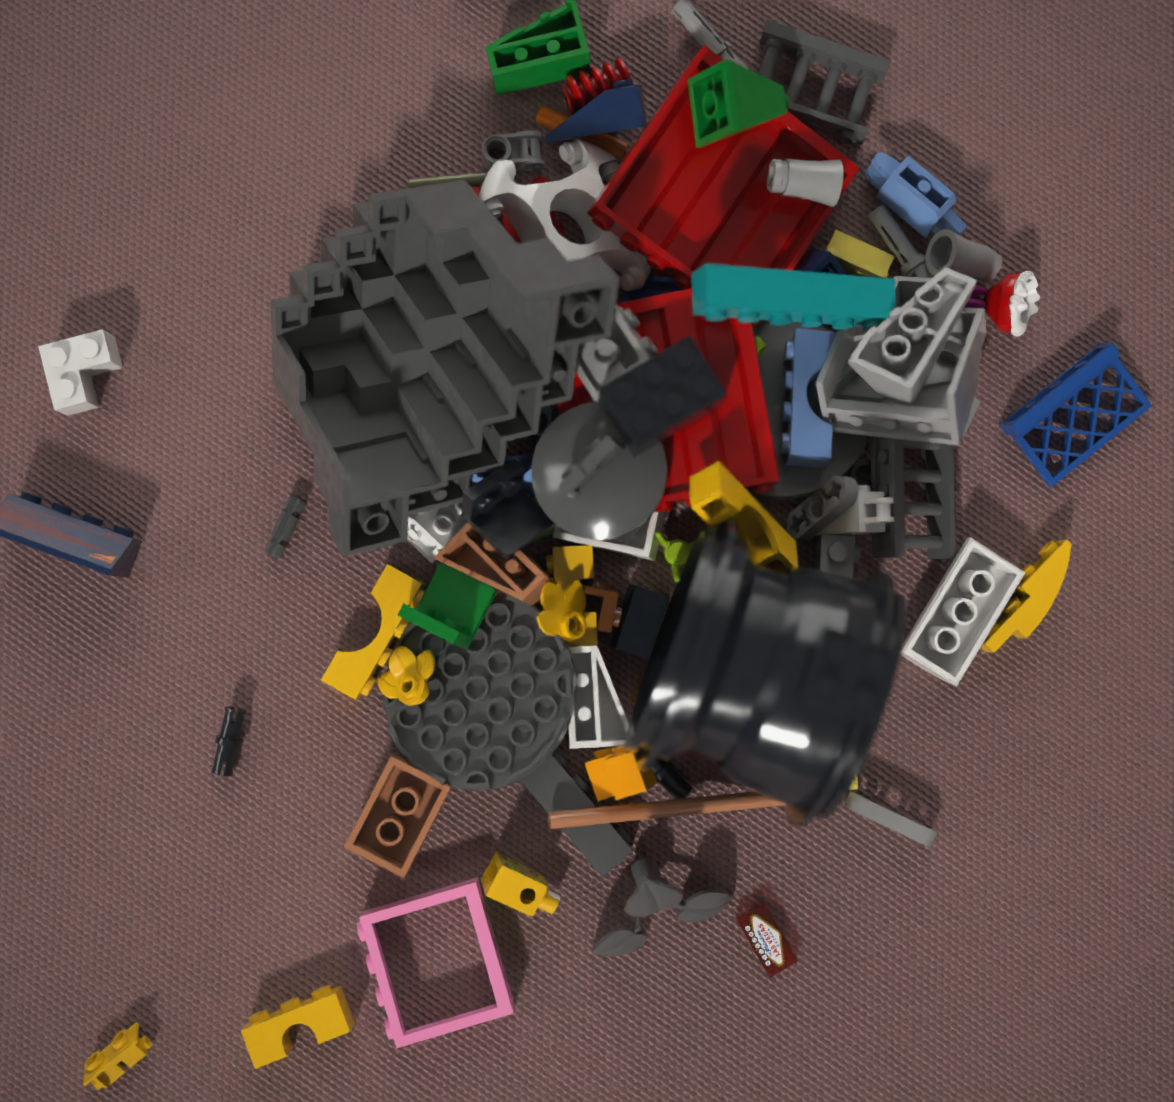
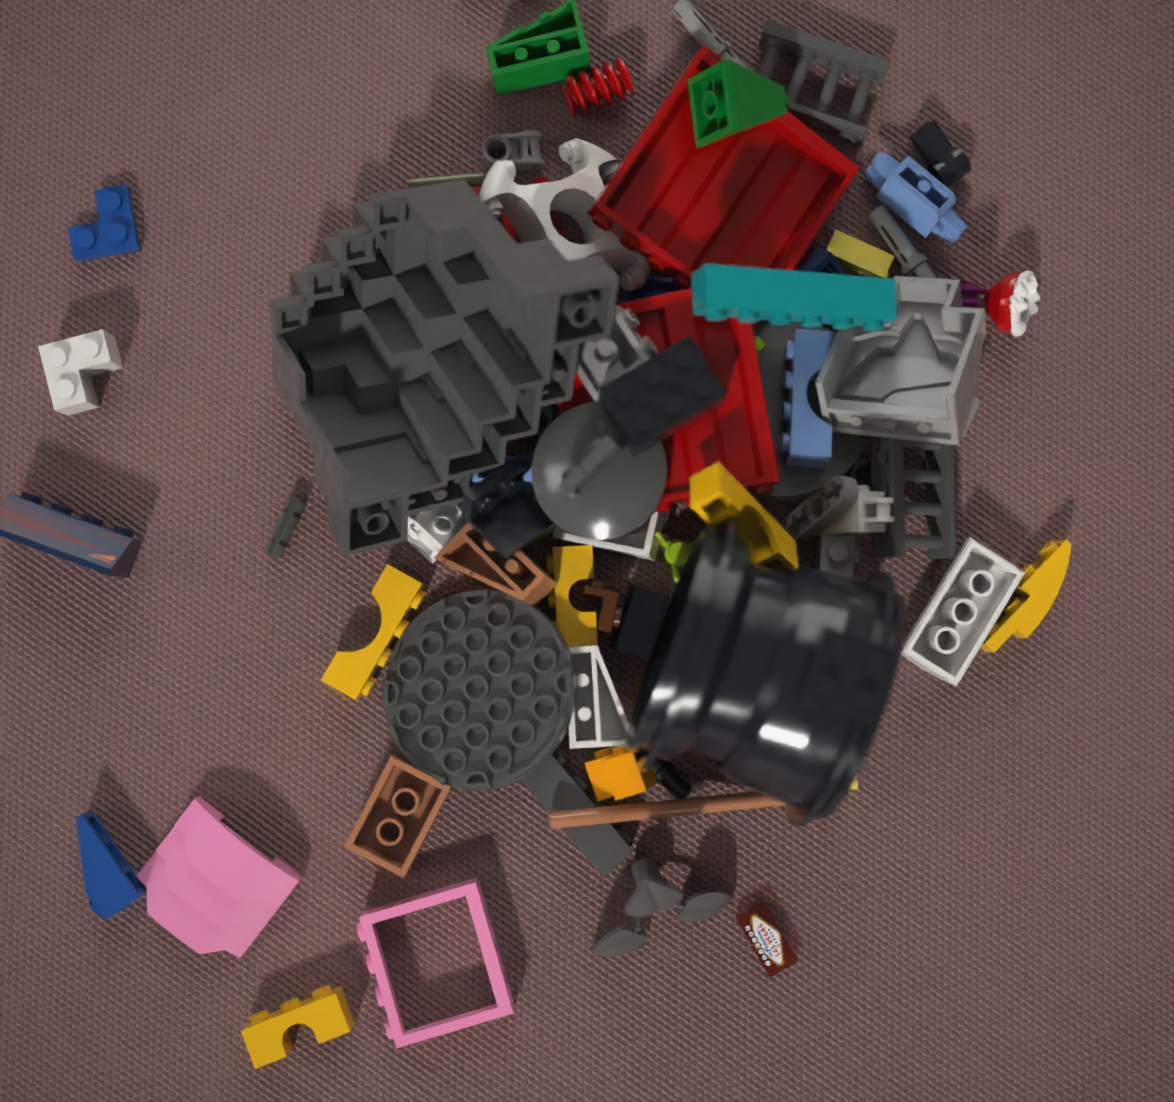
(104, 1066): yellow hinge -> none
(106, 872): none -> blue slope
(114, 233): none -> blue plate
(213, 884): none -> bright pink slope
(228, 741): black pin -> none
(407, 676): yellow plate -> none
(451, 606): green bracket -> none
(507, 879): yellow torso -> none
(551, 119): orange axle -> none
(563, 611): yellow plate -> none
(608, 112): dark blue slope -> none
(807, 180): light grey plant -> none
(890, 819): light grey beam -> none
(907, 344): light grey wedge -> none
(942, 159): none -> black piece
(962, 256): light grey plant -> none
(1066, 388): blue fence -> none

